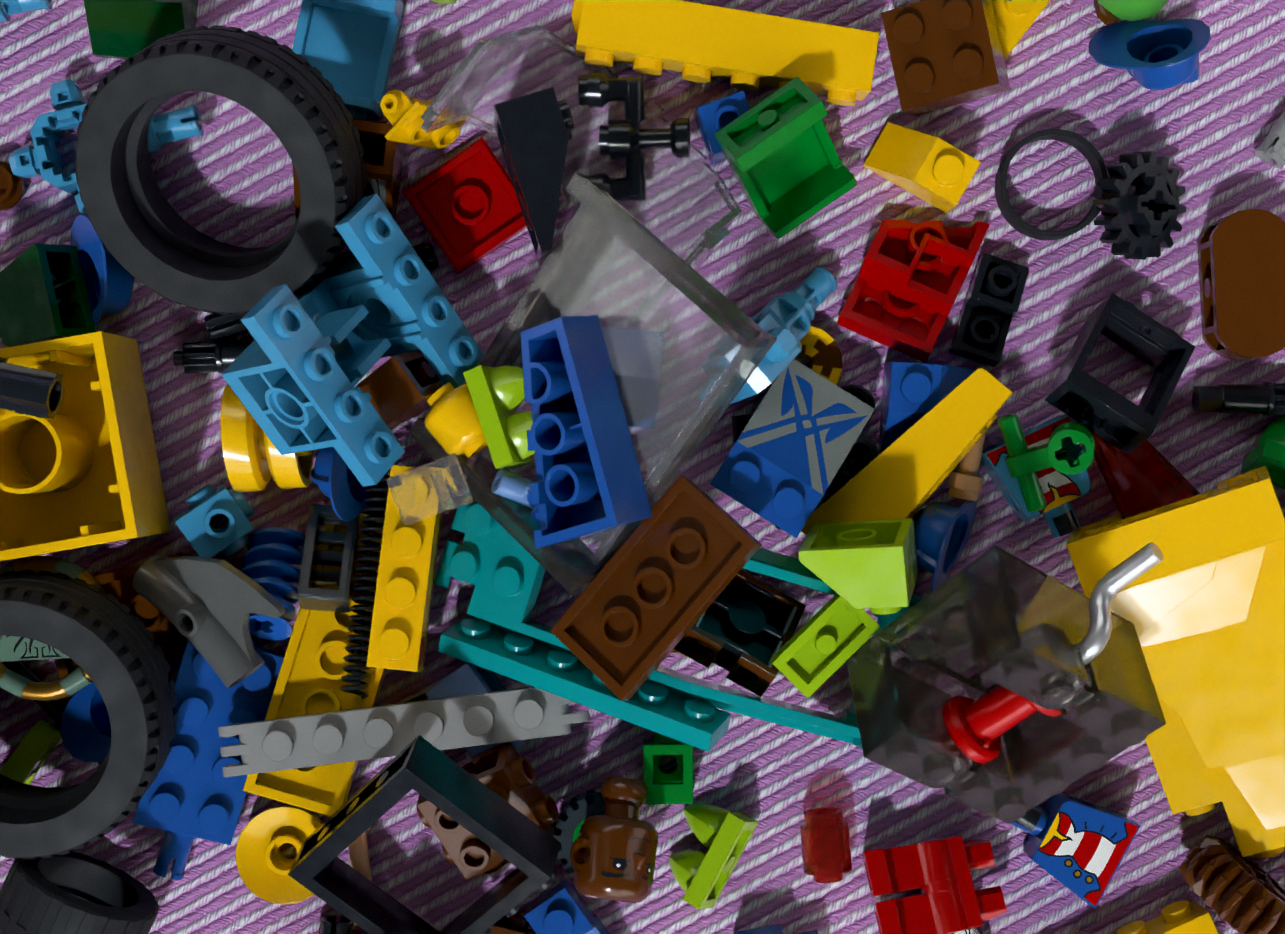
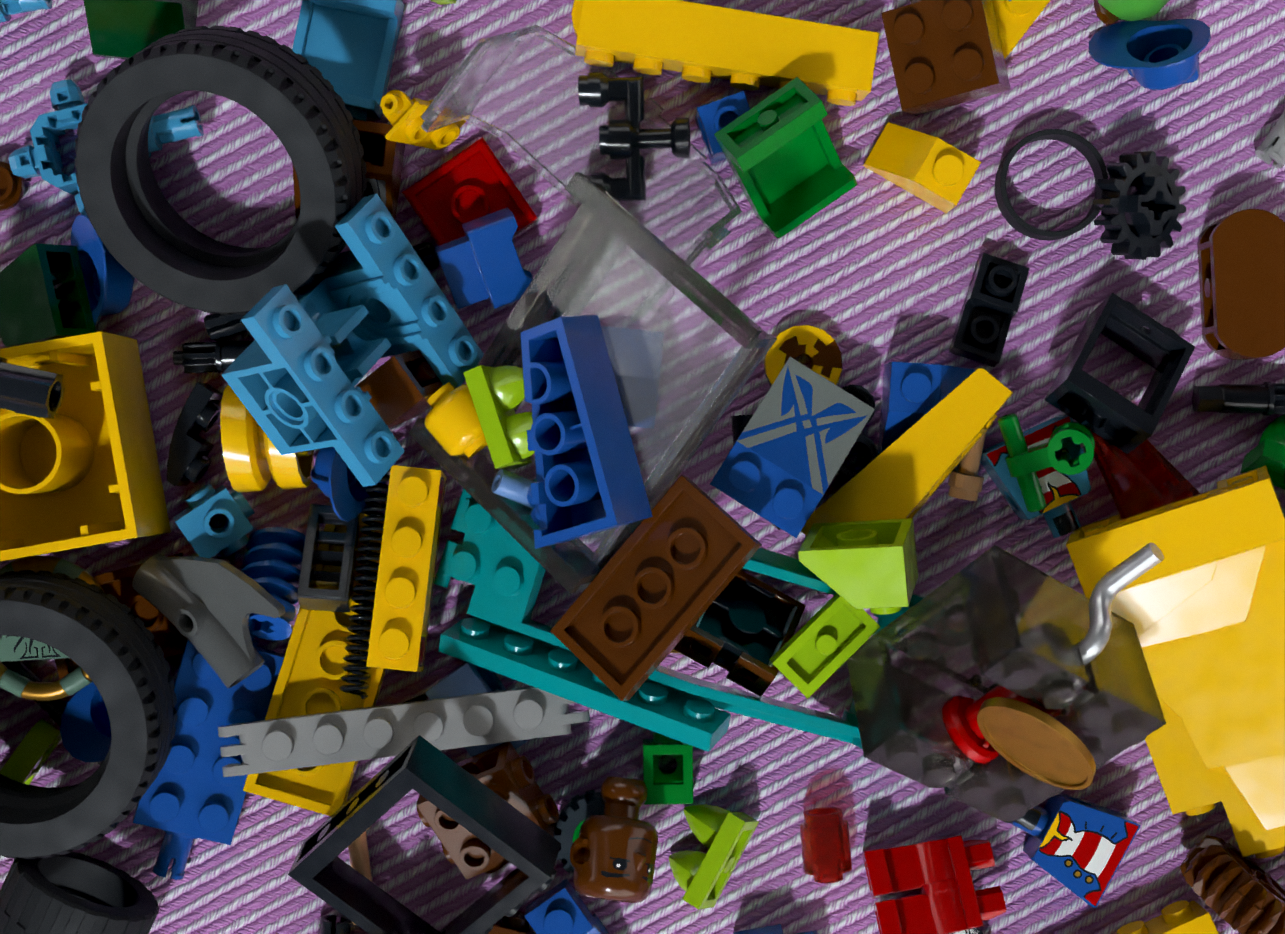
(189, 451): none -> black slope
(260, 855): yellow dish -> none
(429, 489): clear panel -> none
(484, 262): none -> blue piece
(534, 145): black slope -> none
(789, 321): dark azure piece -> none
(911, 283): red slope -> none
(941, 536): blue piece -> none
(1036, 743): none -> pearl gold piece

